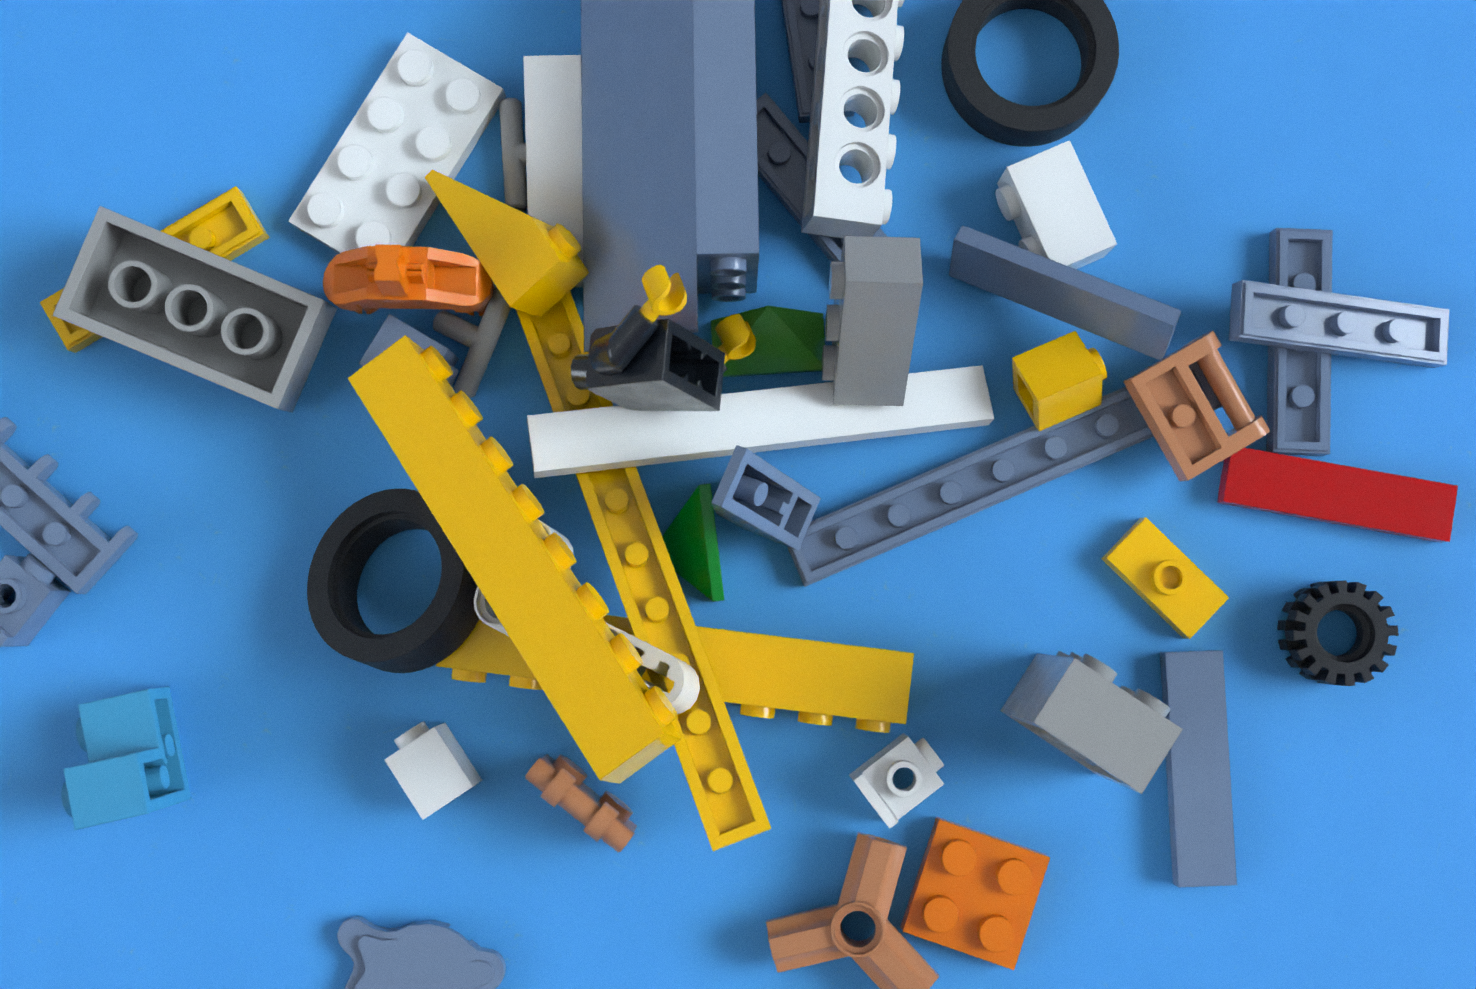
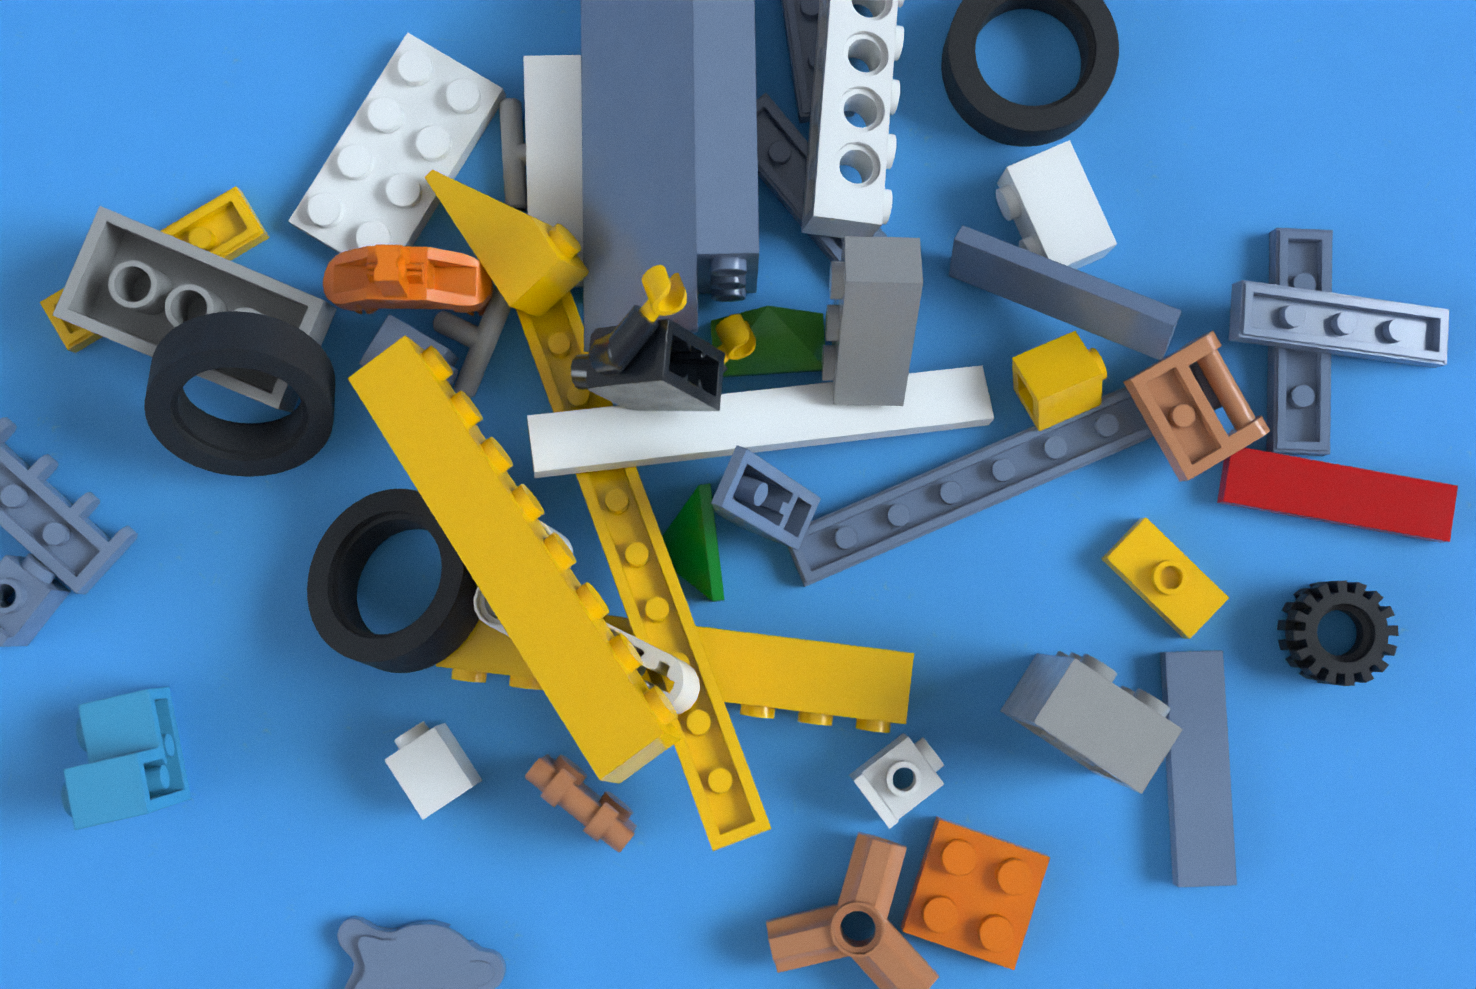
(250, 343): none -> black tyre

